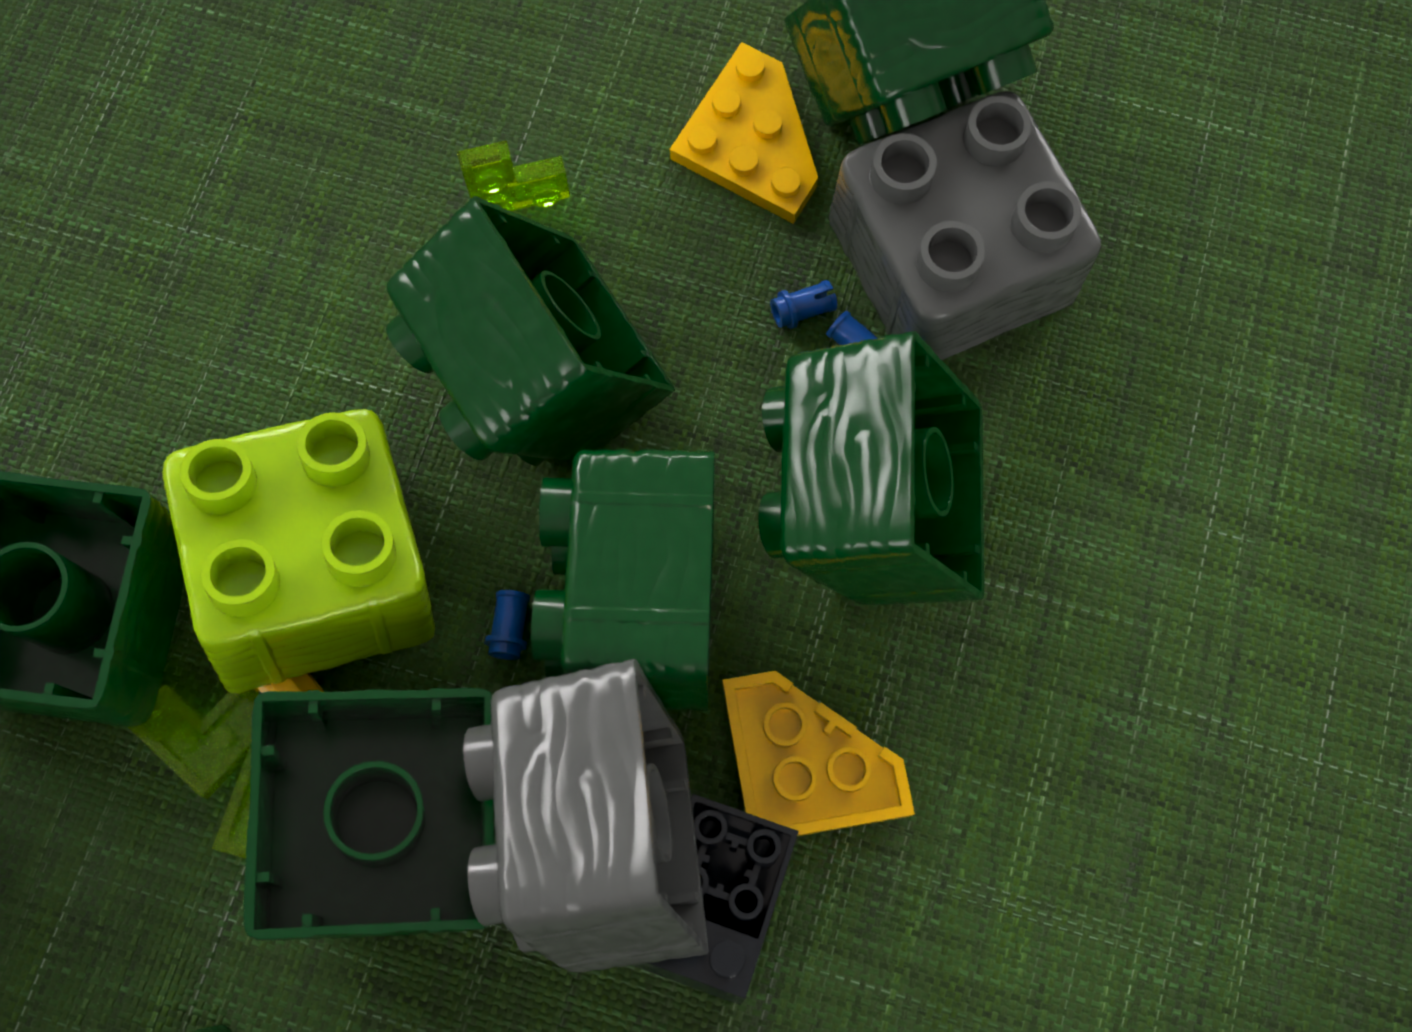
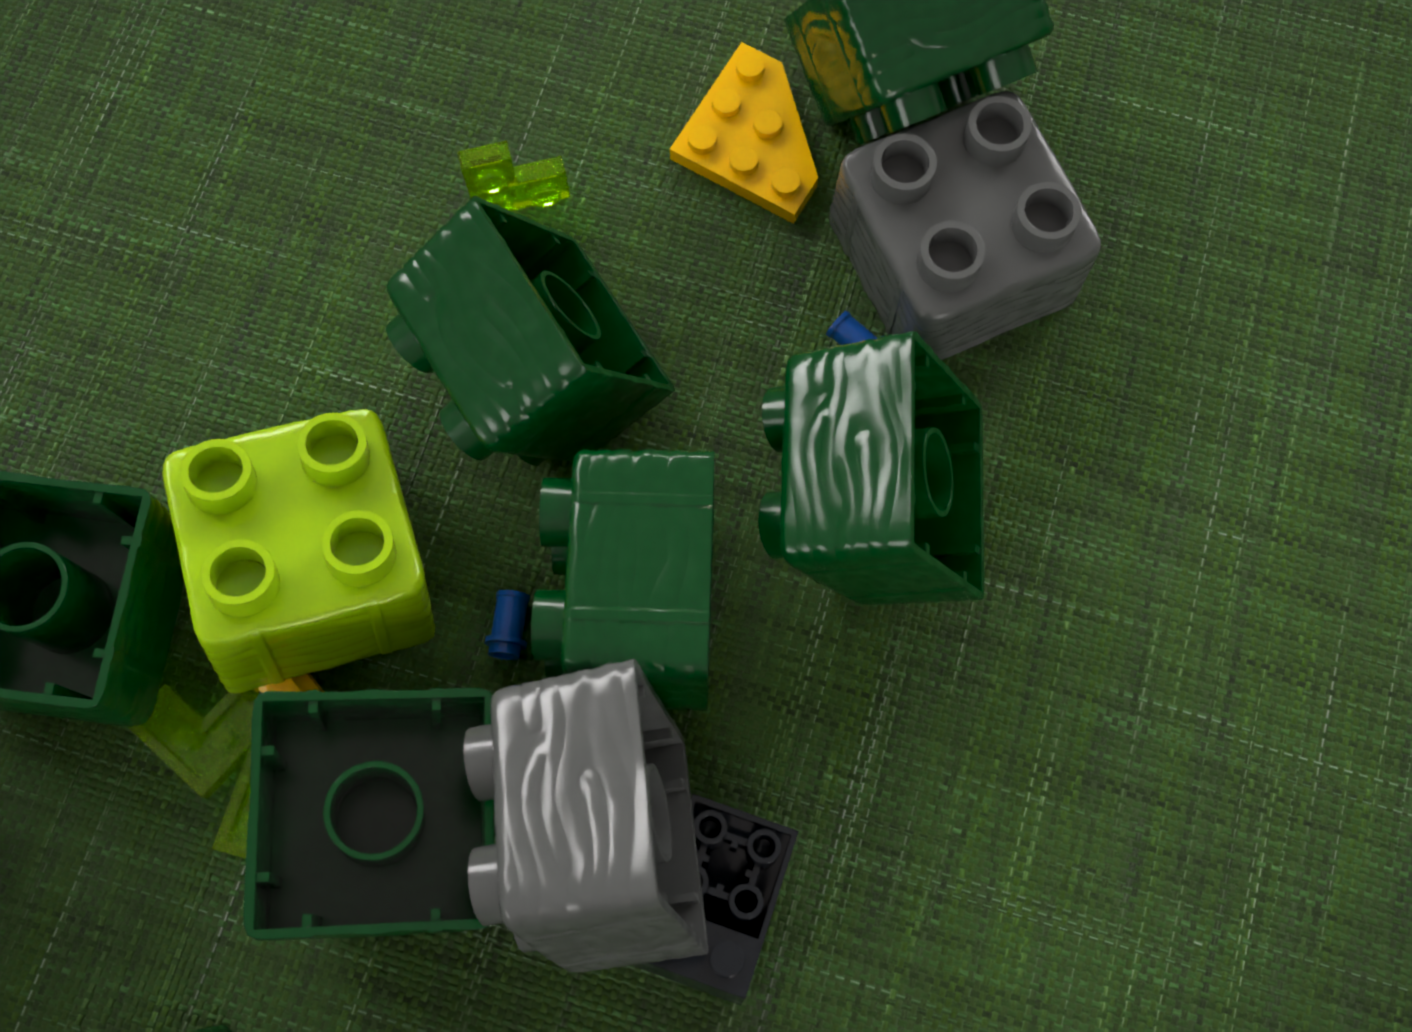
(802, 304): blue pin -> none
(807, 762): yellow plate -> none

